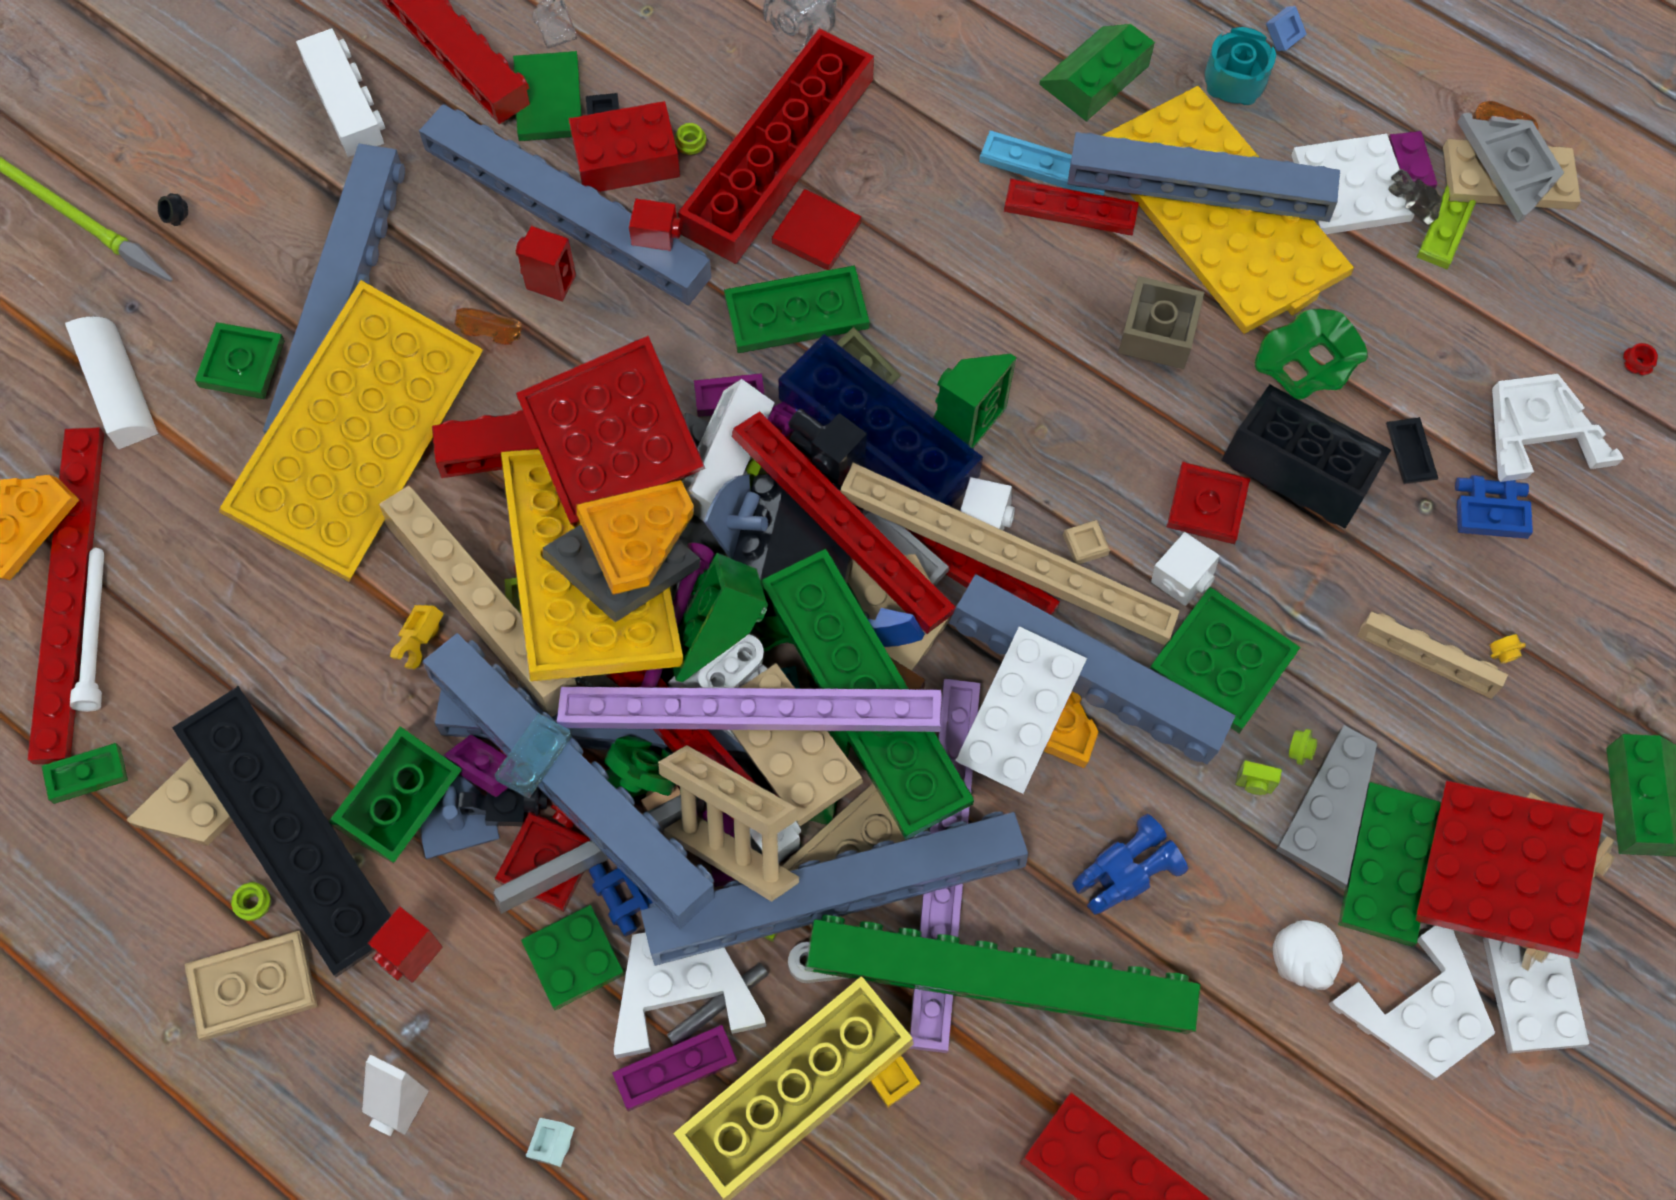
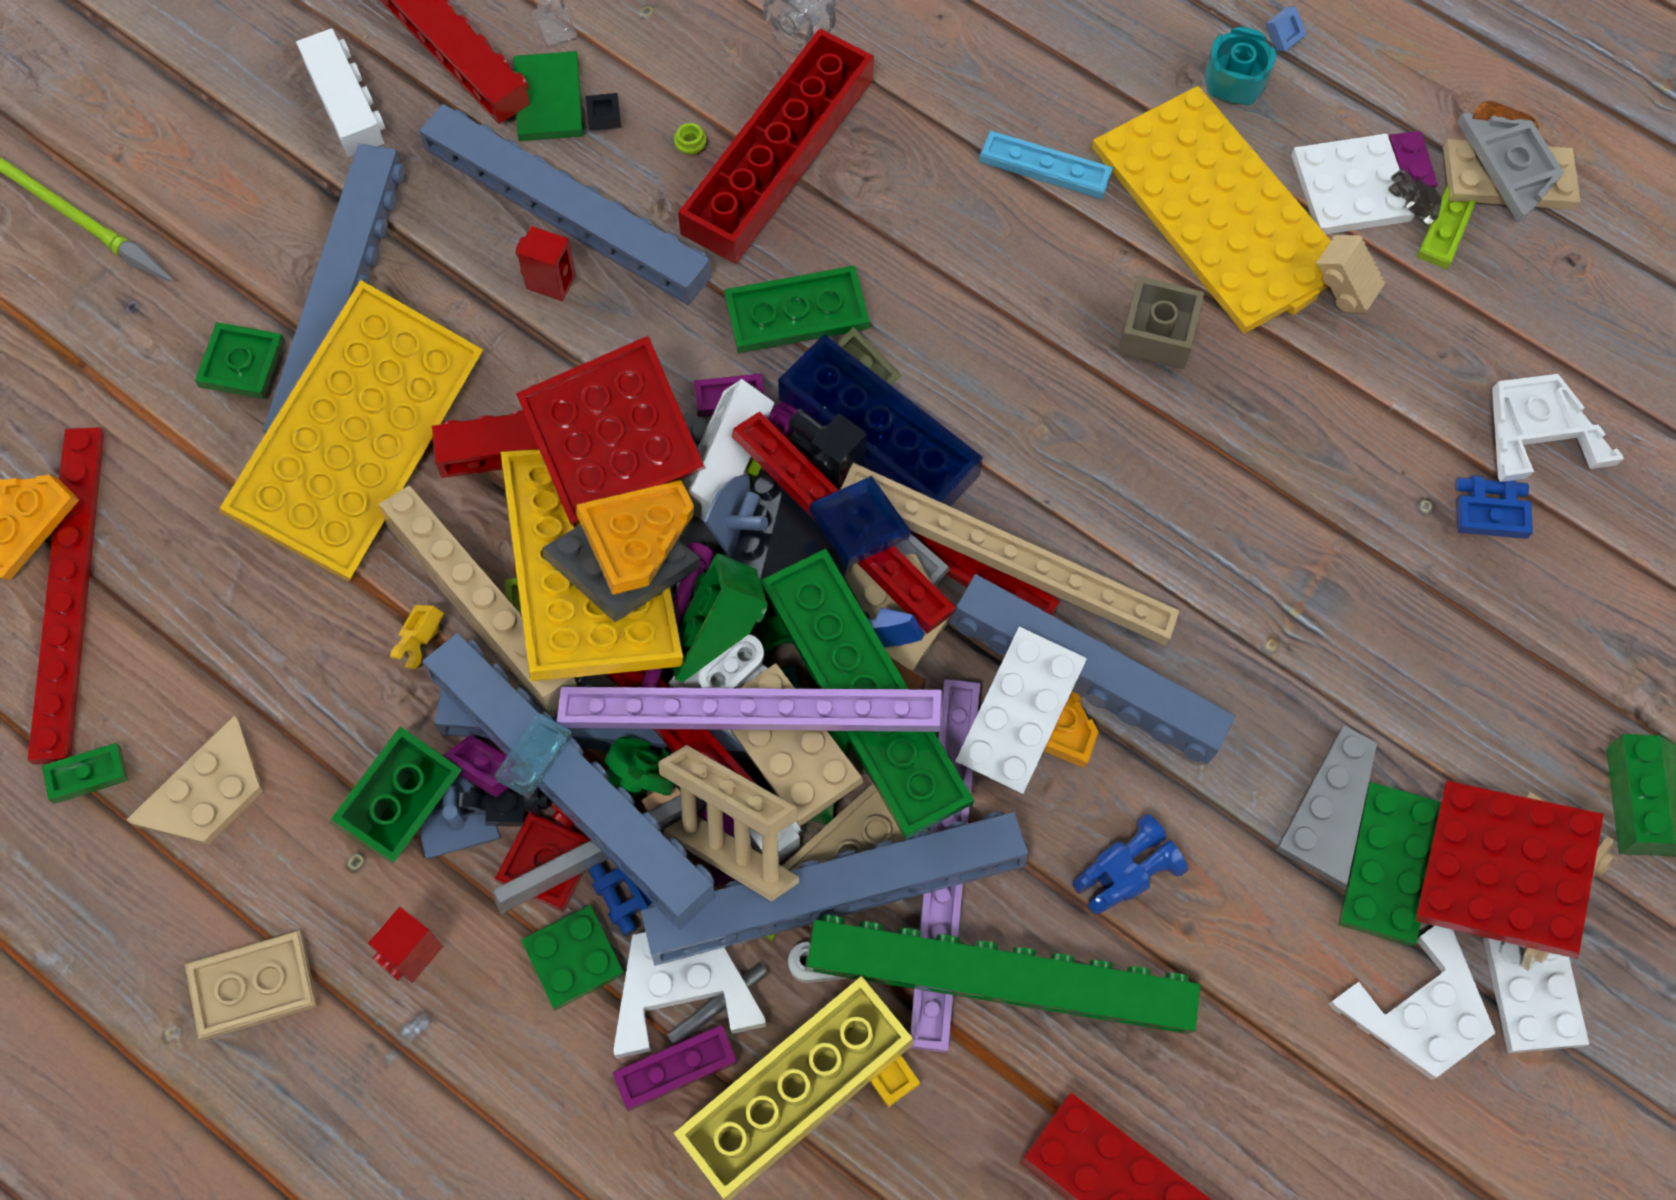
(86, 694): white piece -> none
(111, 380): white brick -> none
(172, 209): black plate -> none
(243, 894): lime plate -> none
(285, 829): black plate -> none
(390, 1097): white slope -> none
(479, 322): clear orange plate -> none
(550, 1142): light aqua plate -> none
(625, 147): red brick -> none
(654, 224): red brick -> none
(816, 229): red tile -> none
(859, 521): none -> clear blue plate
(974, 395): green slope -> none
(989, 502): white head -> none
(1071, 207): red tile -> none
(1086, 542): tan tile -> none
(1099, 68): green slope -> none
(1185, 569): white head -> none
(1204, 176): sand blue brick -> none
(1208, 503): red tile -> none
(1226, 656): green plate -> none
(1258, 778): lime plate -> none
(1295, 341): green piece -> none
(1303, 746): lime plate -> none
(1306, 456): black slope -> none
(1308, 954): white hair -> none
(1350, 273): none -> tan brick
(1412, 450): black tile -> none
(1439, 658): tan plate -> none
(1507, 649): yellow plate -> none
(1644, 353): red plate -> none

